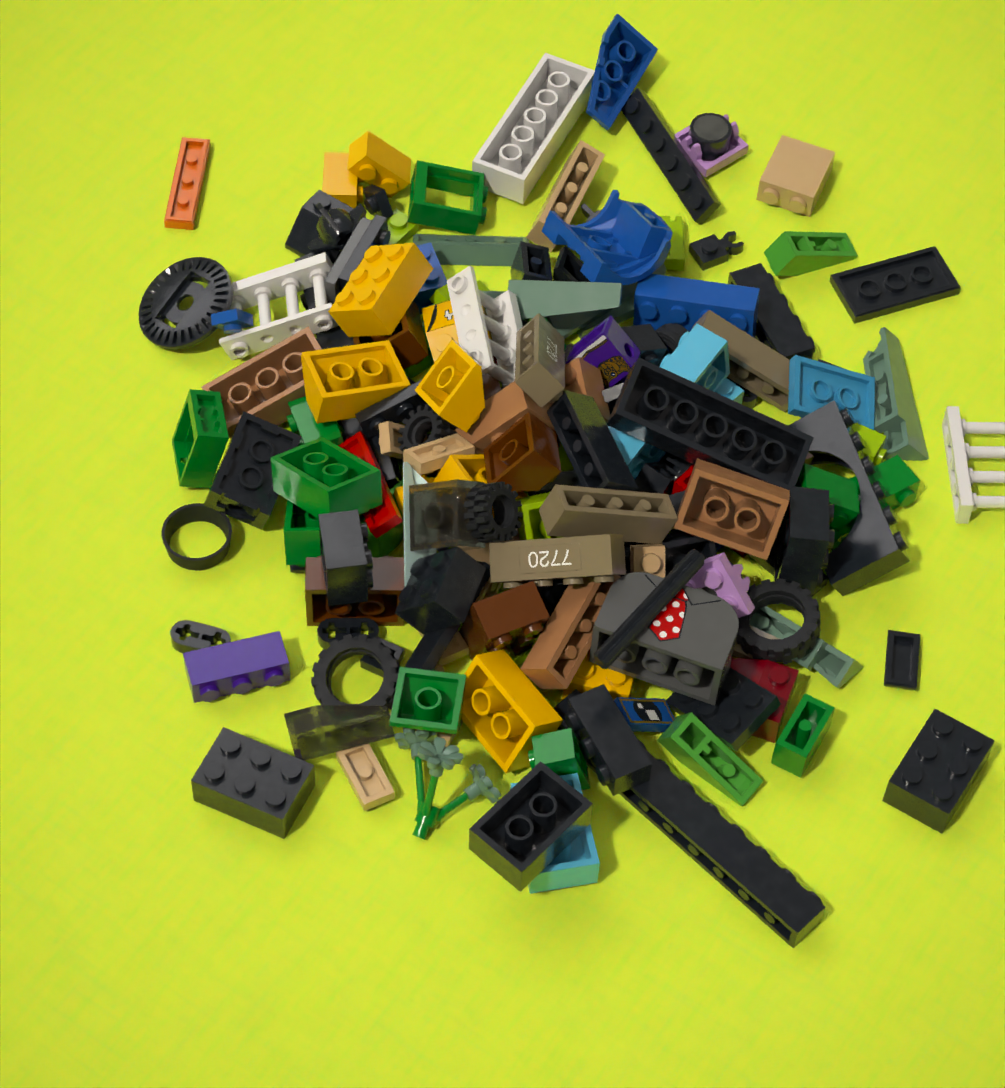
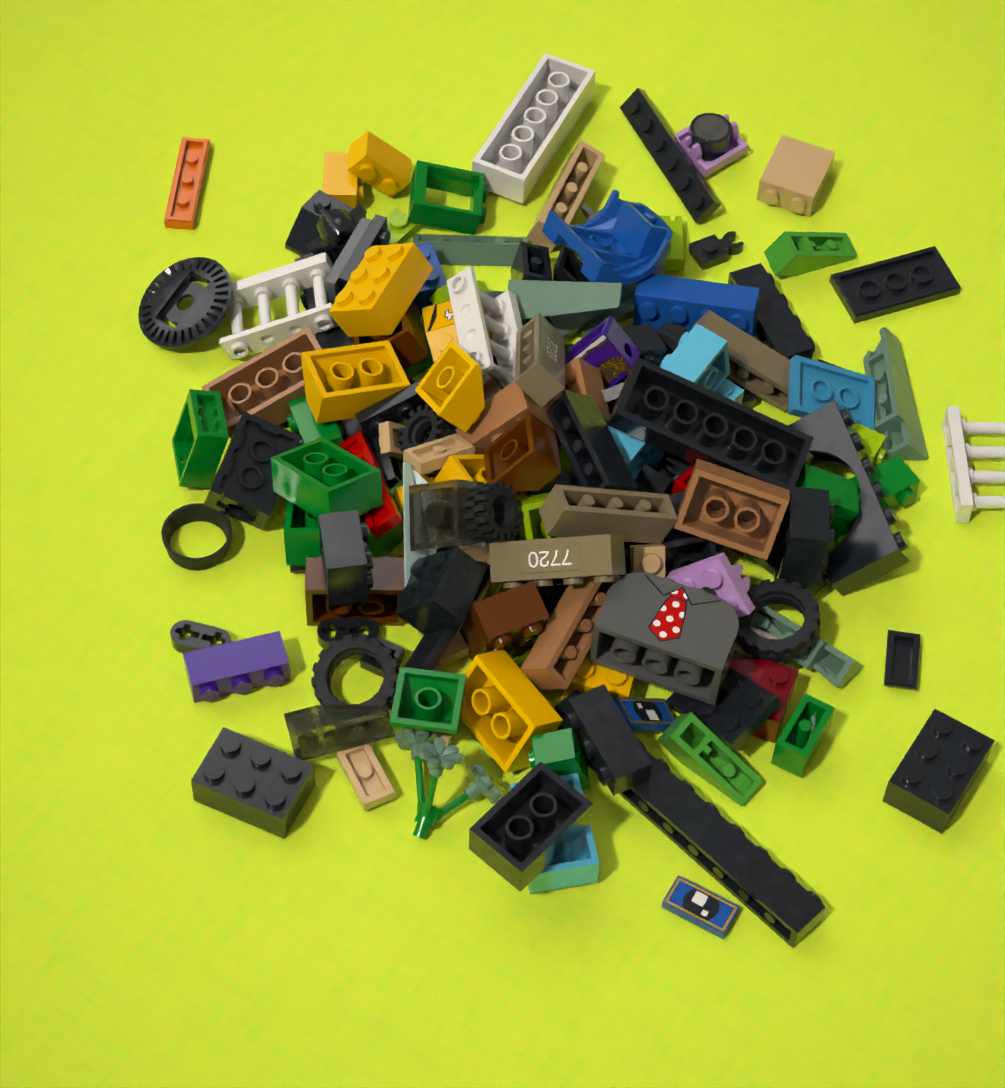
(232, 320): blue plate -> none
(377, 201): black plate -> none
(619, 66): blue wedge -> none
(648, 609): black axle -> none
(700, 907): none -> tile

